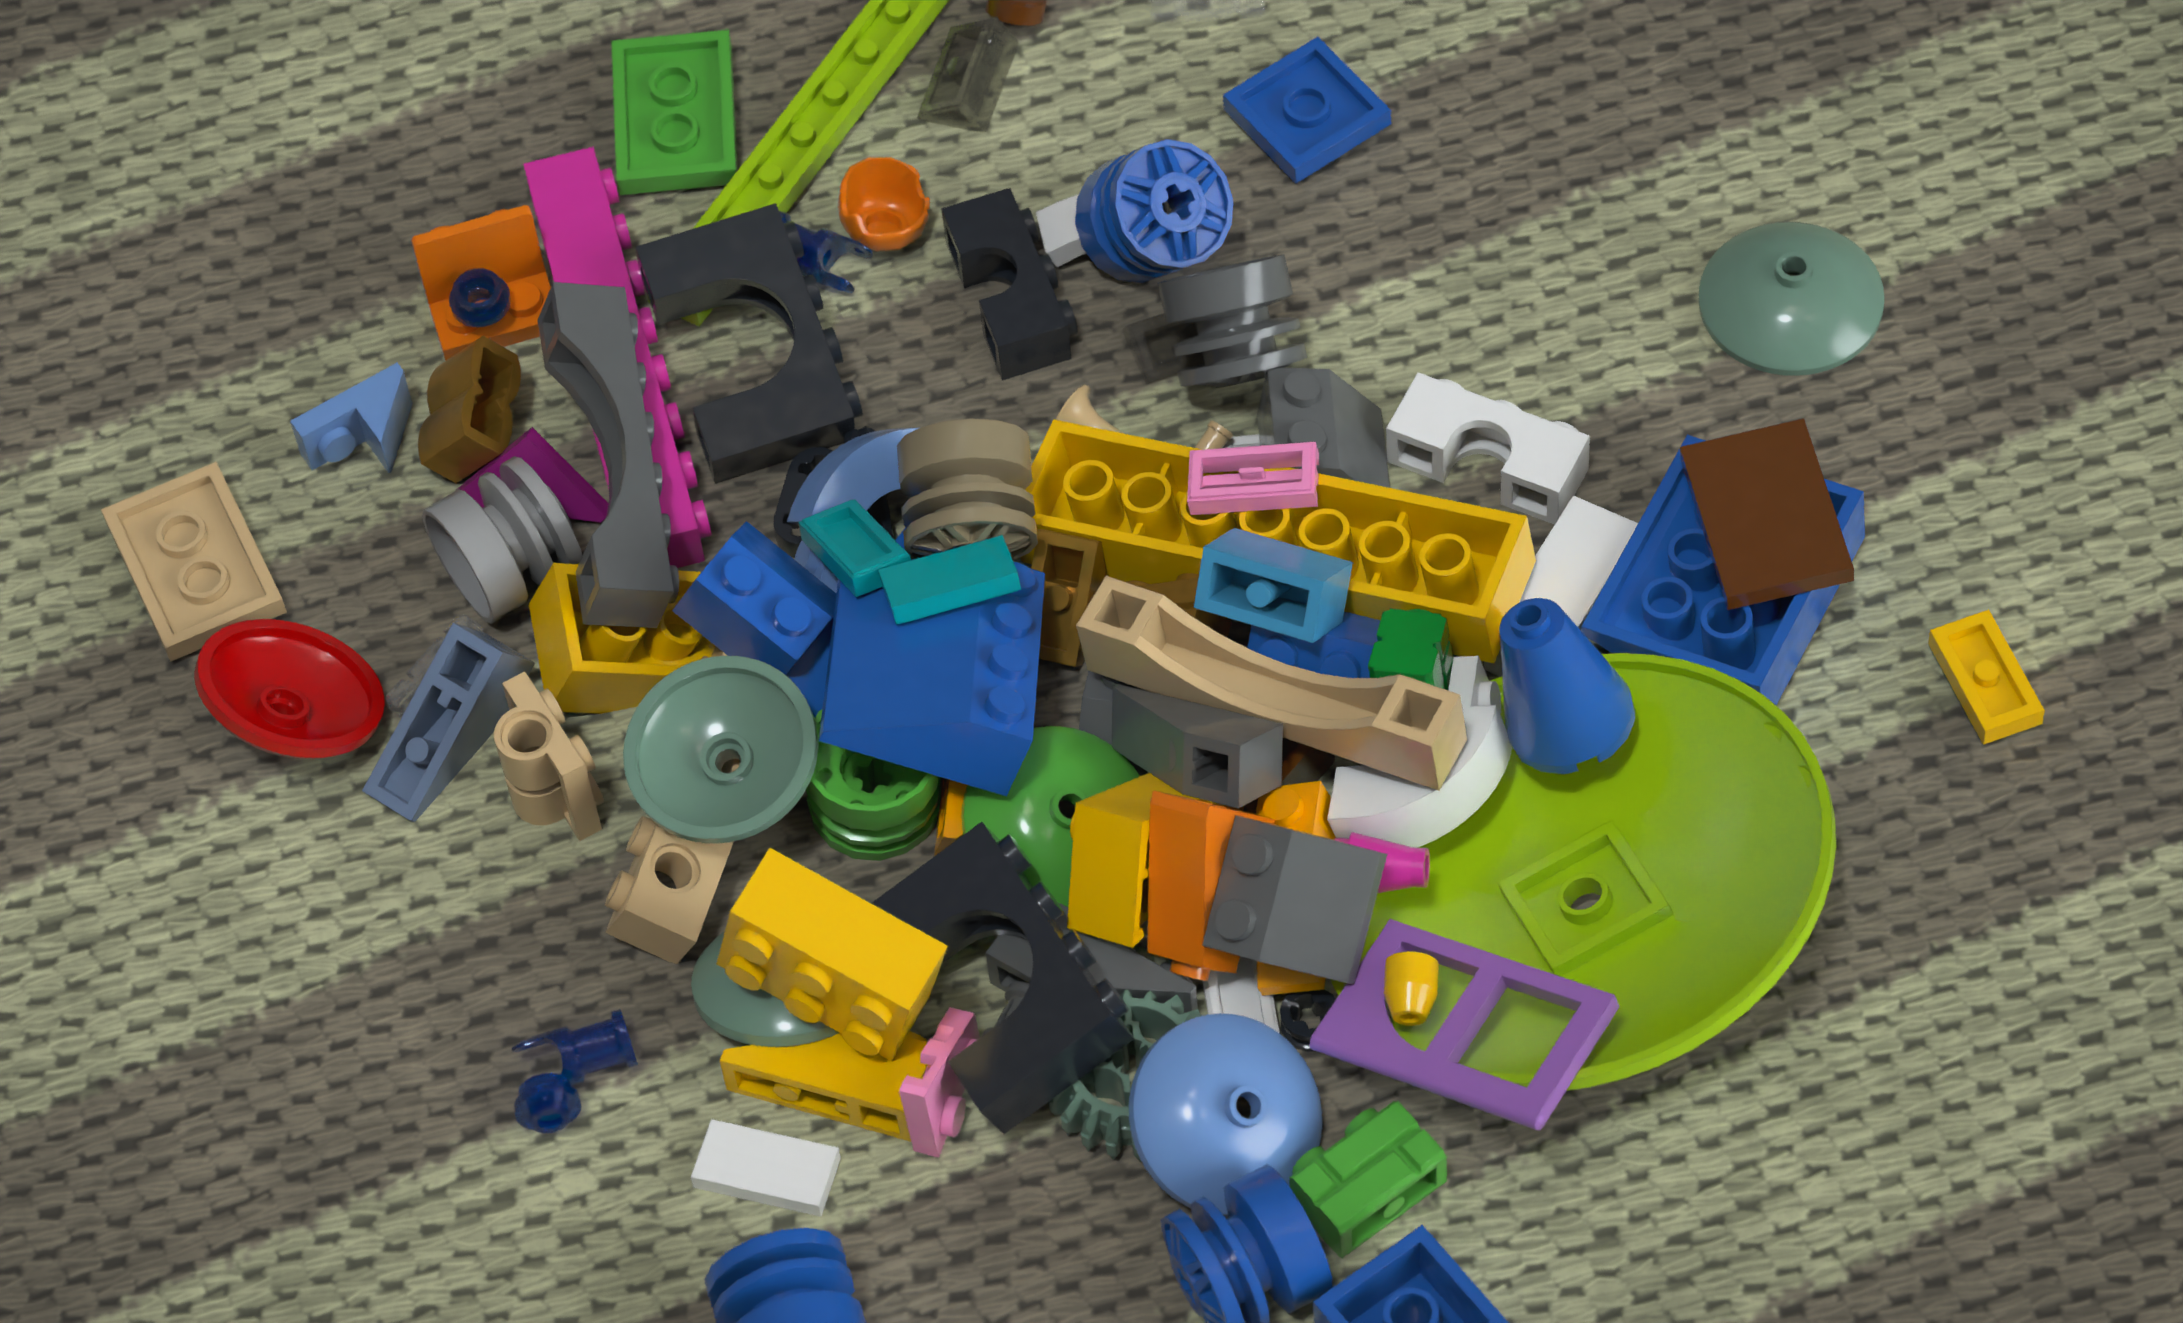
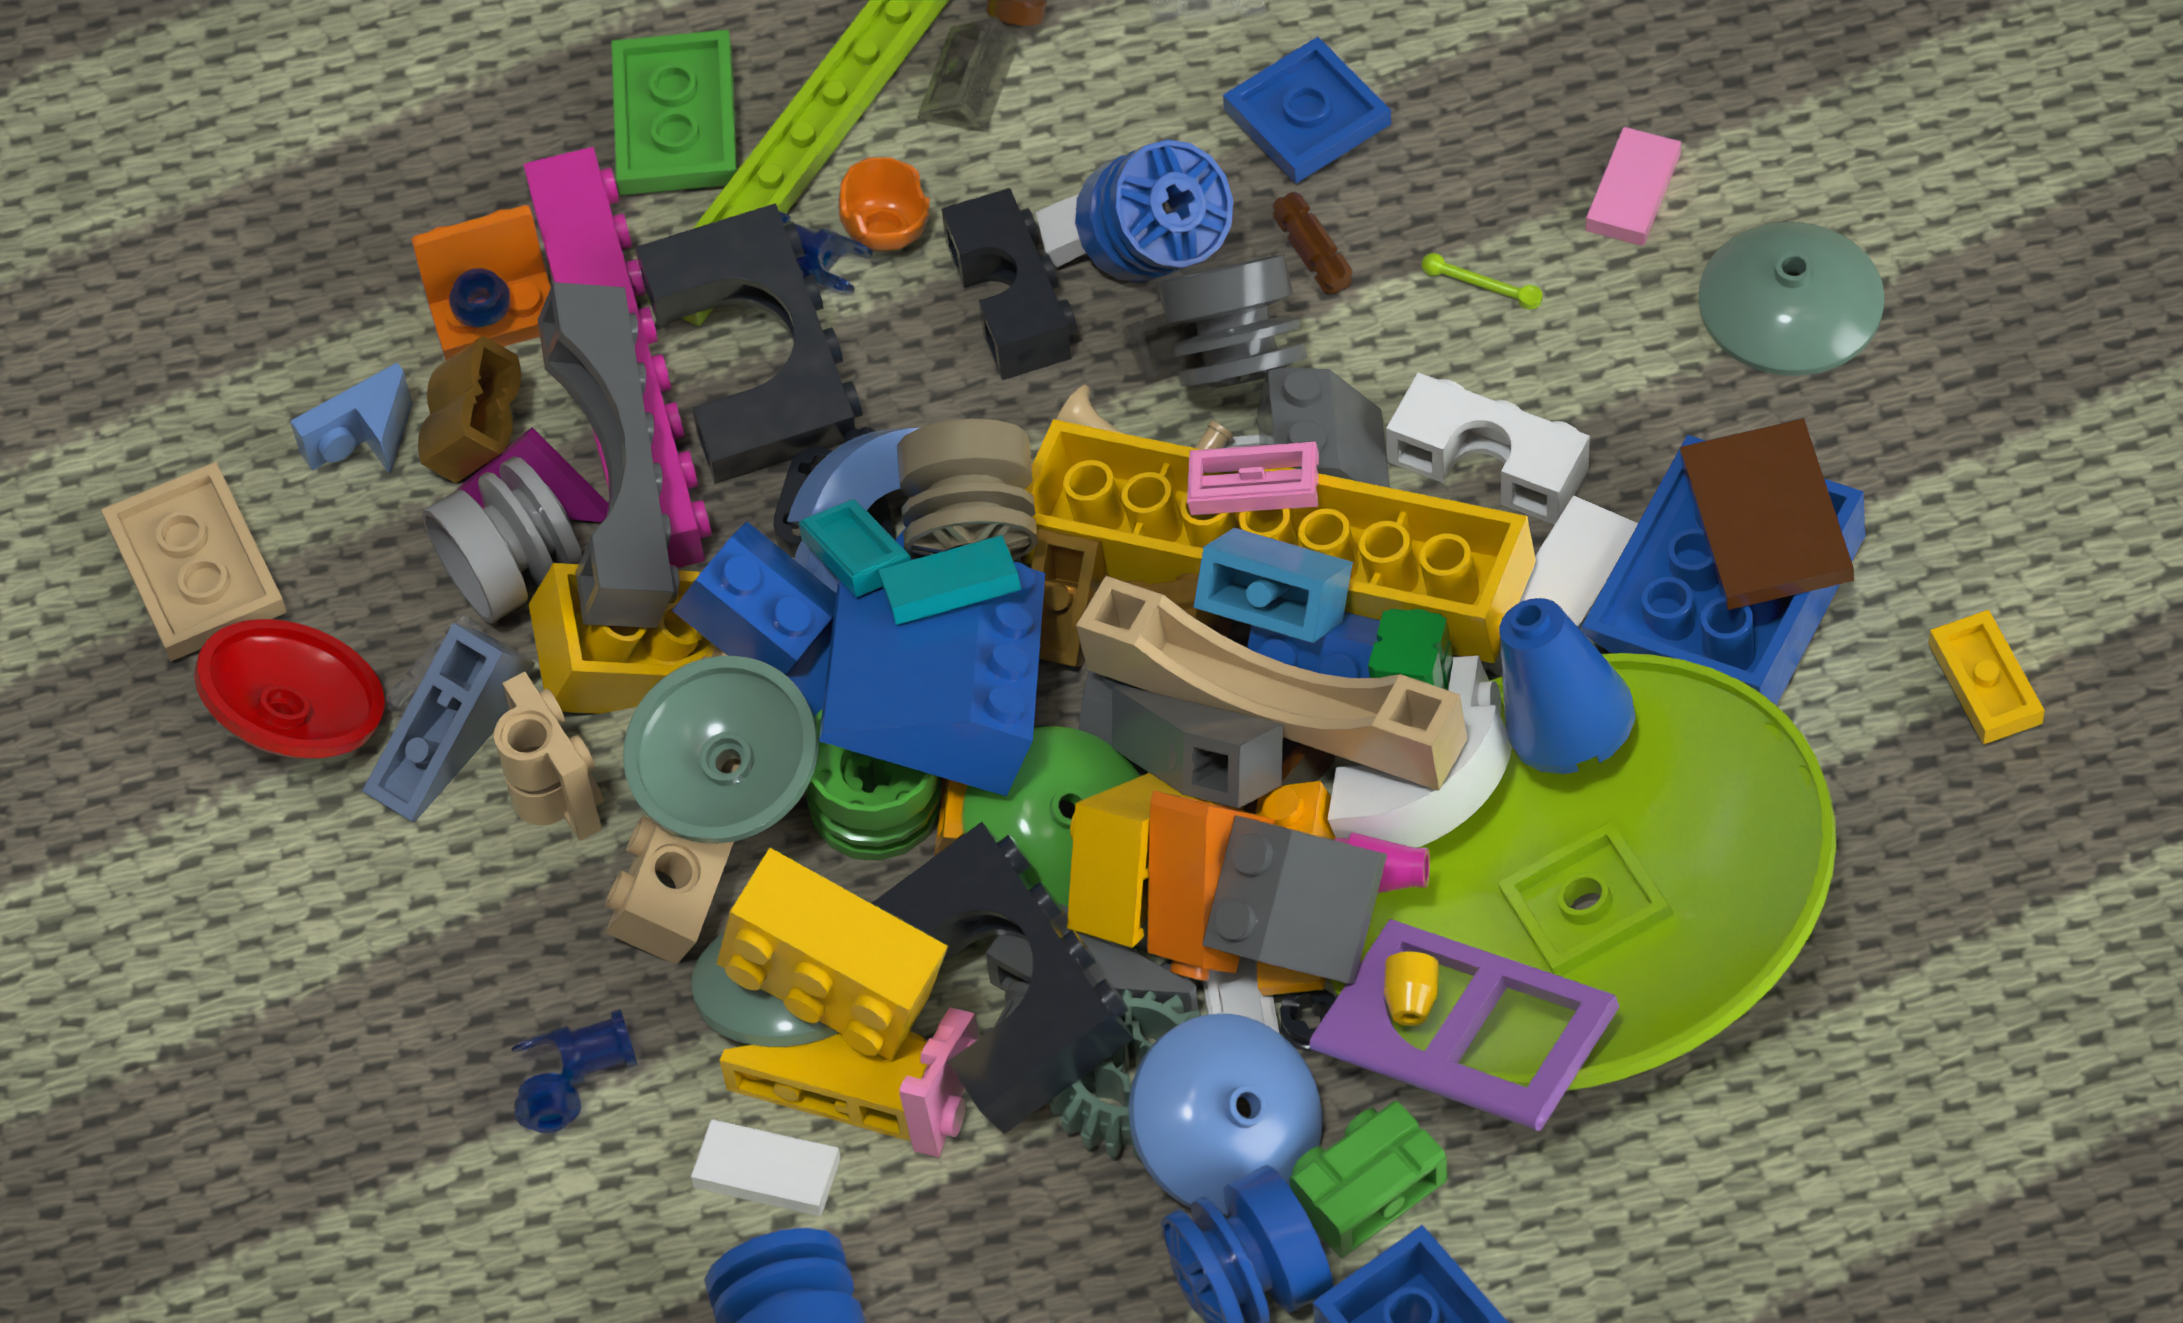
(1312, 243): none -> reddish brown axle
(1528, 296): none -> lime hinge
(1633, 186): none -> bright pink tile

